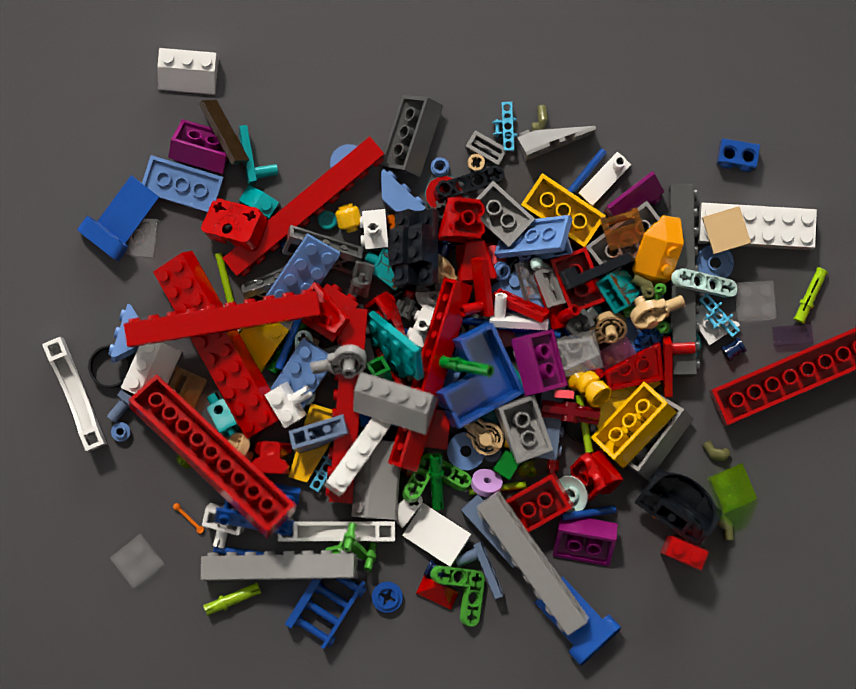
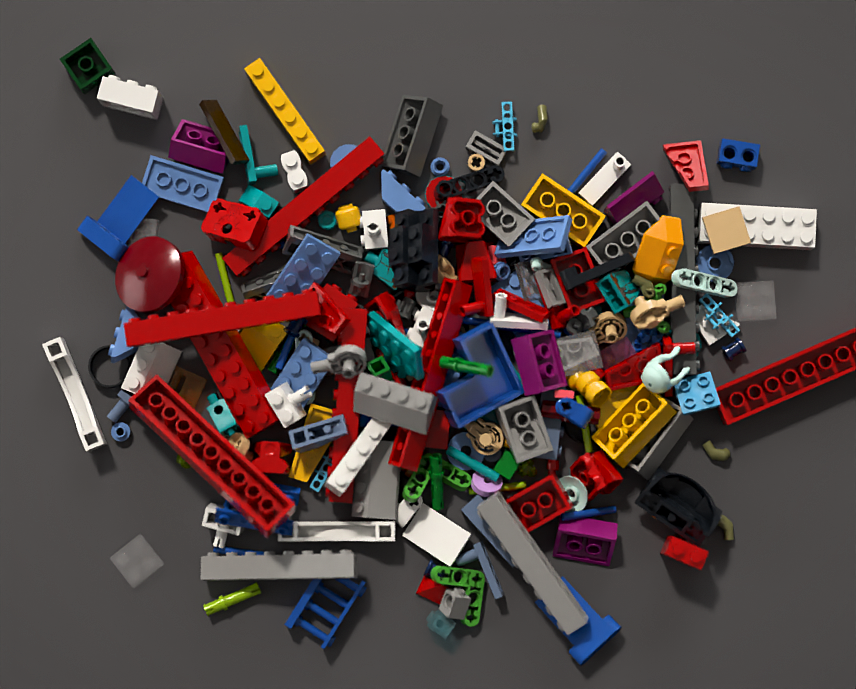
(87, 65): none -> dark green brick
(130, 97): none -> white brick
(150, 274): none -> dark red dish
(187, 71): white slope -> none
(200, 529): orange hinge -> none
(285, 111): none -> yellow brick
(295, 175): none -> white brick
(295, 327): none -> dark blue bush
(349, 543): bright green axle -> none
(378, 600): blue gear -> none
(440, 623): none -> clear light blue brick
(455, 603): none -> light grey brick
(473, 464): none -> teal piece
(506, 337): coral tile -> none
(542, 141): light grey wedge -> none
(577, 413): none -> blue piece
(624, 235): clear orange plate -> none
(656, 378): none -> light aqua hair
(689, 164): none -> wing
(696, 393): none -> dark azure bracket
(732, 488): clear neon green slope -> none
(792, 335): clear purple tile -> none
(801, 315): lime pin -> none

